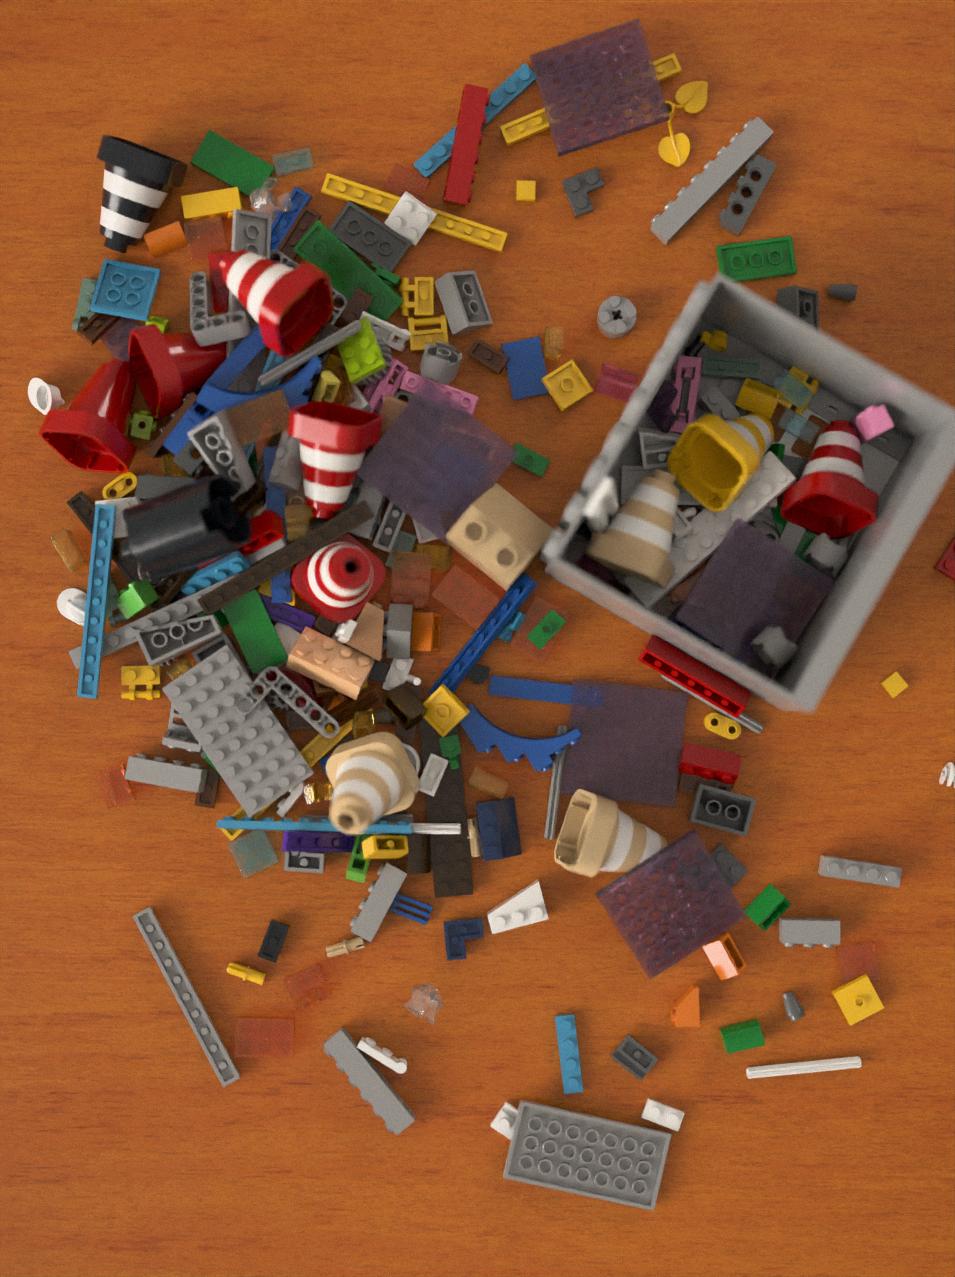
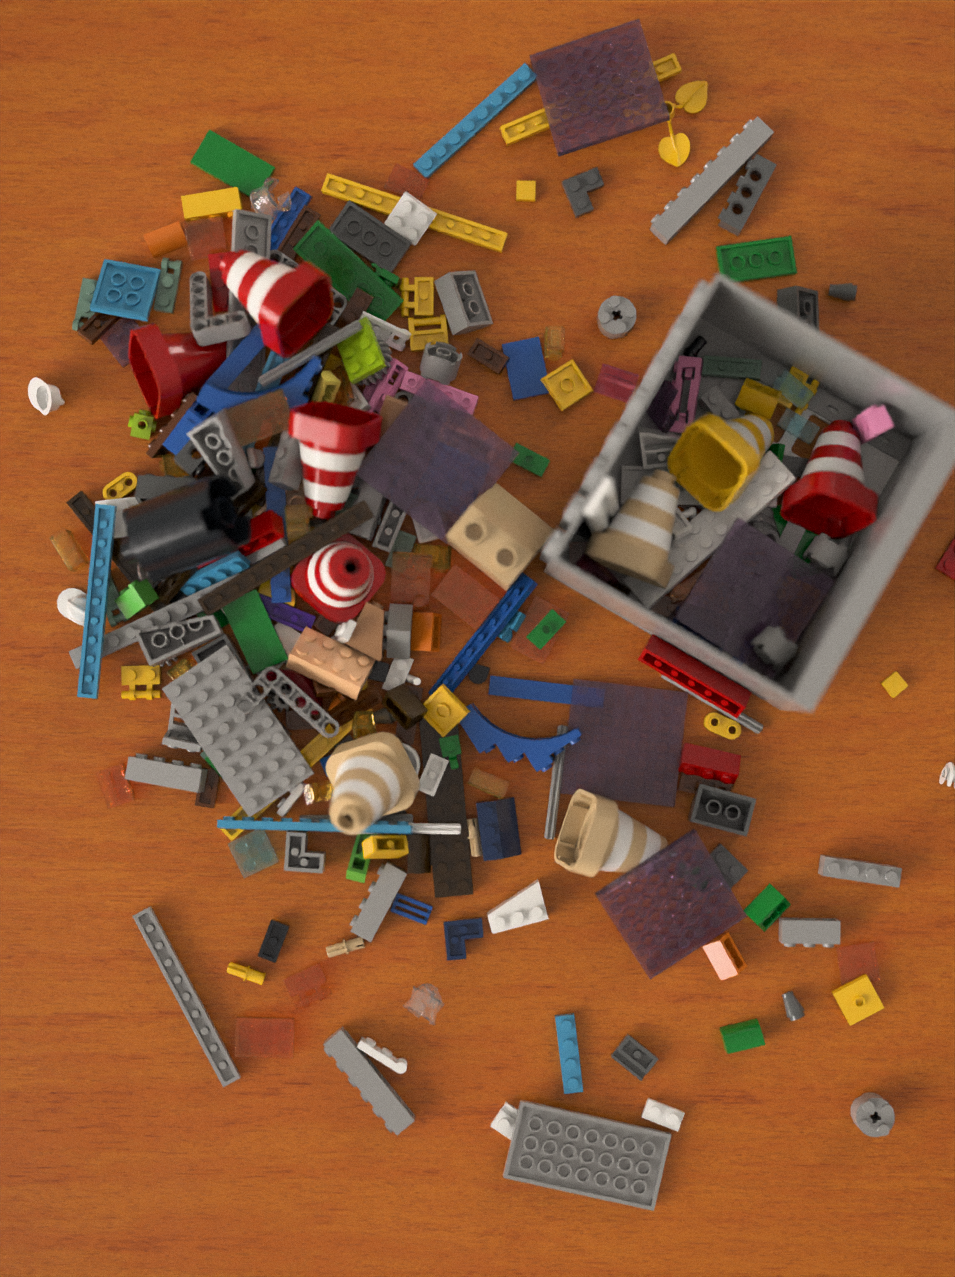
(96, 422): red cone -> none
(133, 189): black cone -> none
(162, 323): lime tile -> none
(168, 286): none -> sand green plate
(255, 458): none -> light grey plate
(293, 161): clear light blue plate -> none
(317, 841): dark purple plate -> none
(465, 145): red brick -> none
(687, 1009): orange slope -> none
(715, 341): yellow piece -> none
(803, 1067): white axle -> none
(878, 1124): none -> light grey brick

